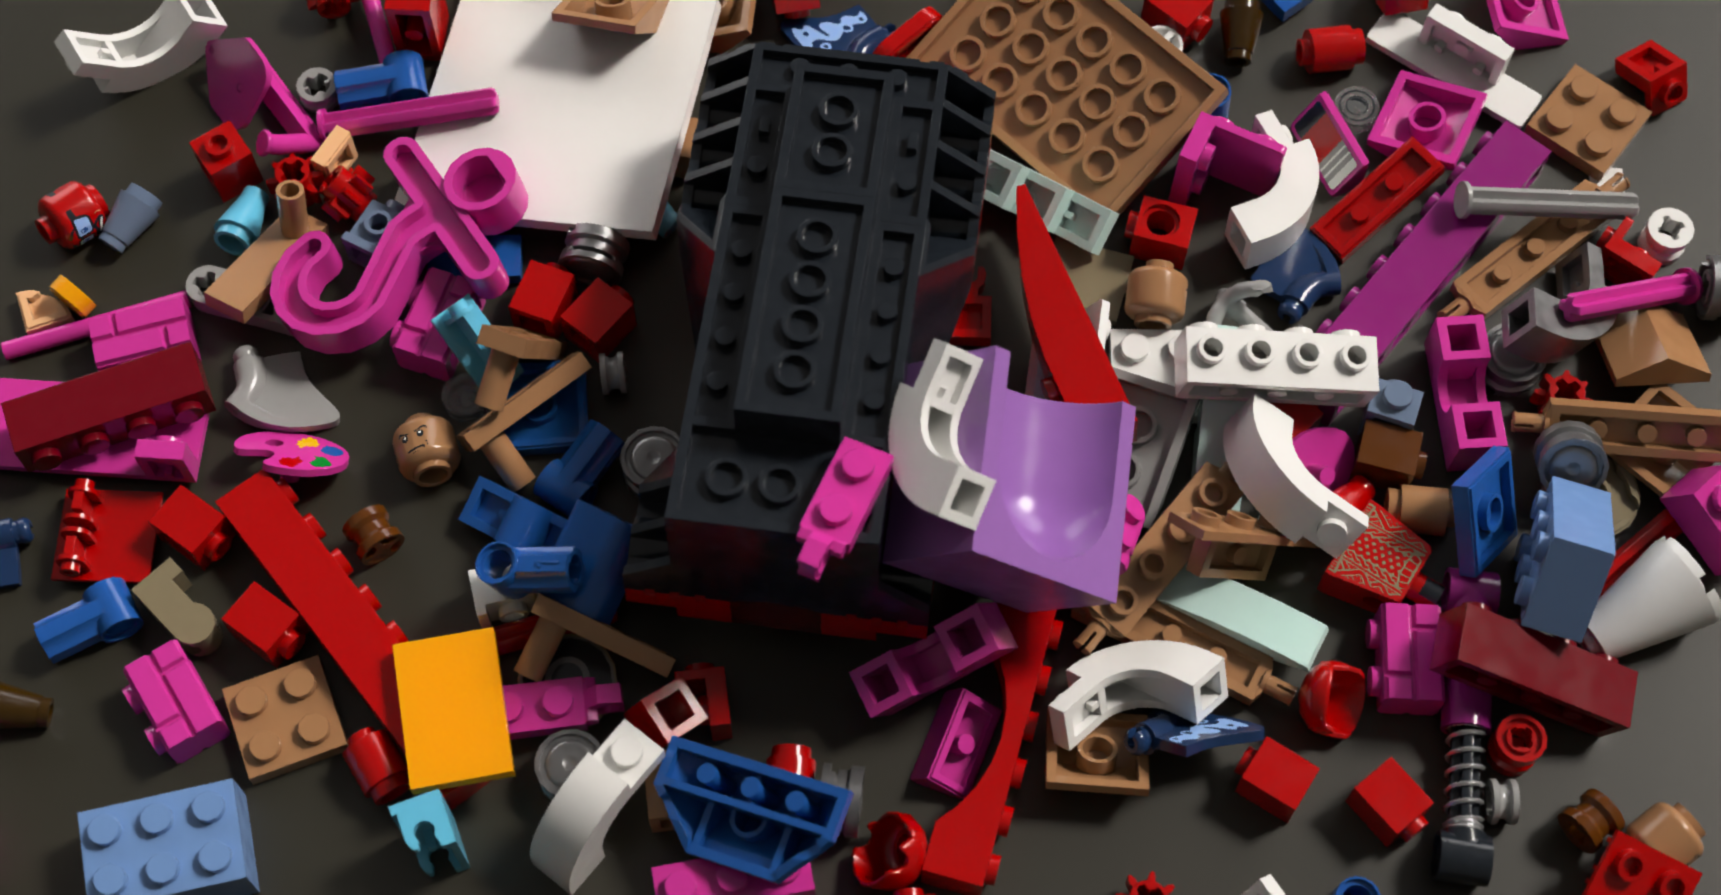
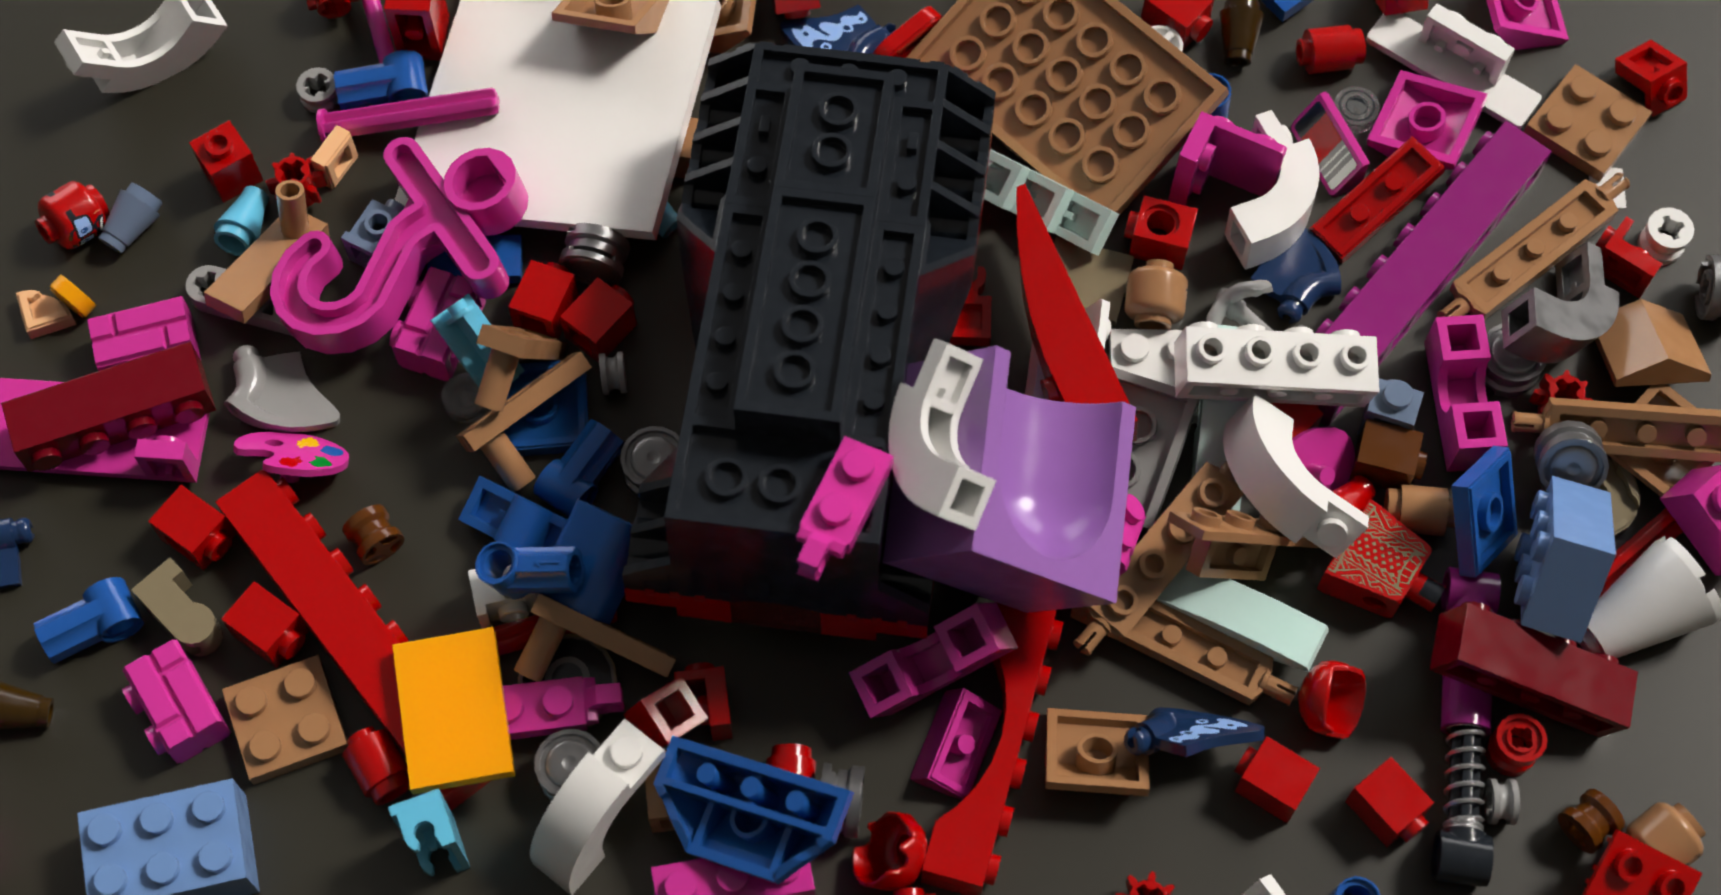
(66, 333): dark pink bar -> none
(105, 534): red hinge -> none
(239, 82): dark pink piece -> none
(347, 192): red gear -> none
(426, 449): medium nougat head -> none
(1137, 676): white arch -> none
(1403, 655): dark pink brick -> none
(1543, 202): light grey axle -> none
(1683, 287): dark pink axle -> none

